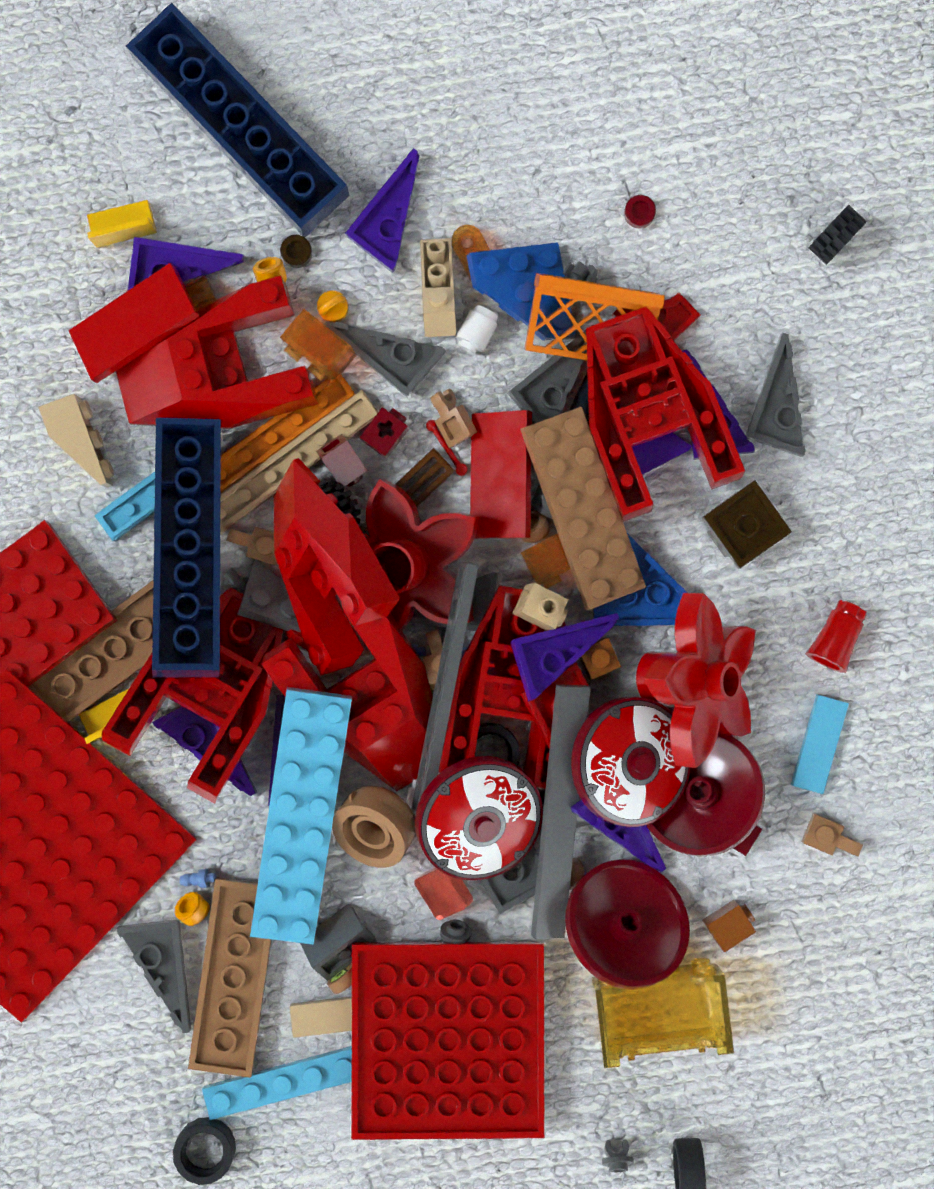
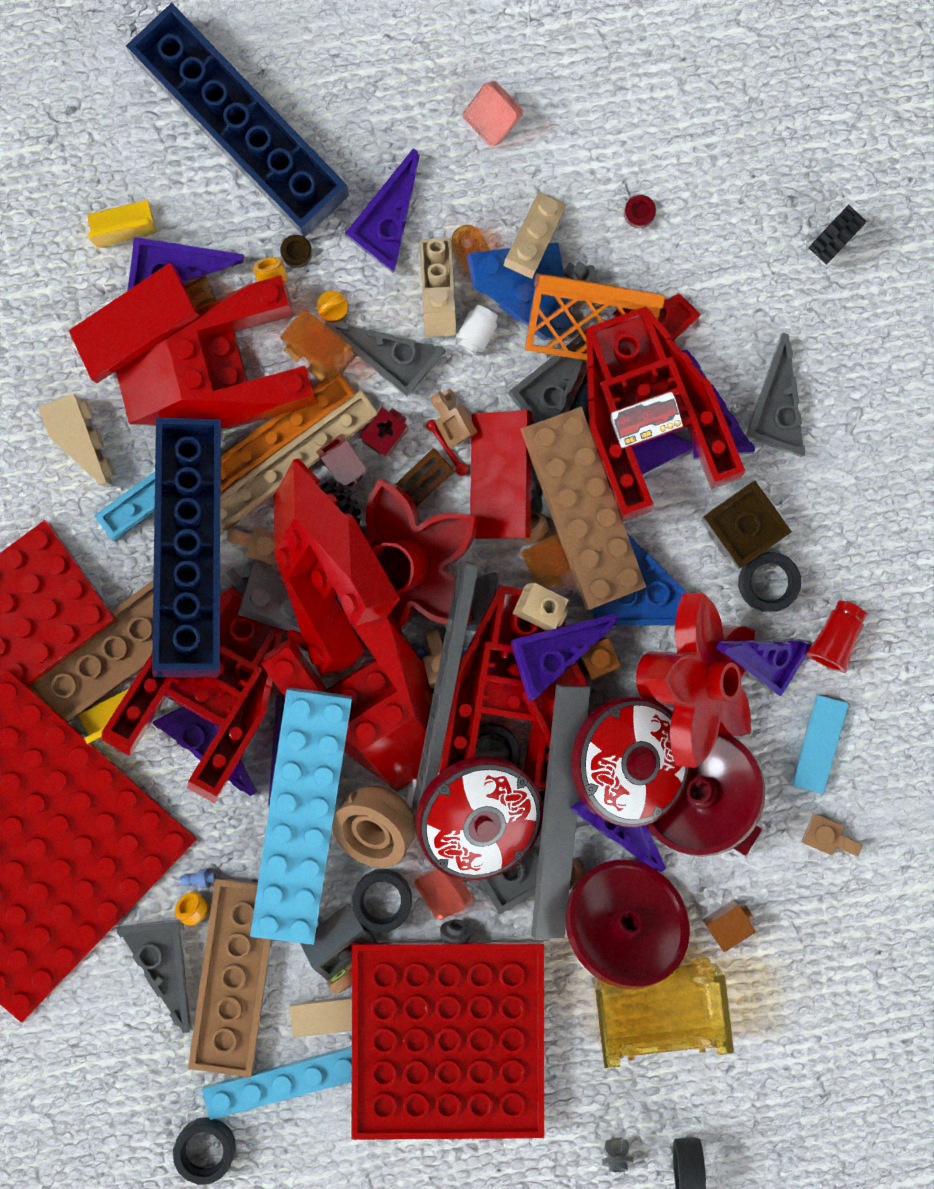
(373, 923): none -> black tyre
(492, 113): none -> clear red piece
(535, 235): none -> tan plate
(646, 419): none -> slope
(767, 661): none -> dark purple wing
(786, 599): none -> black tyre

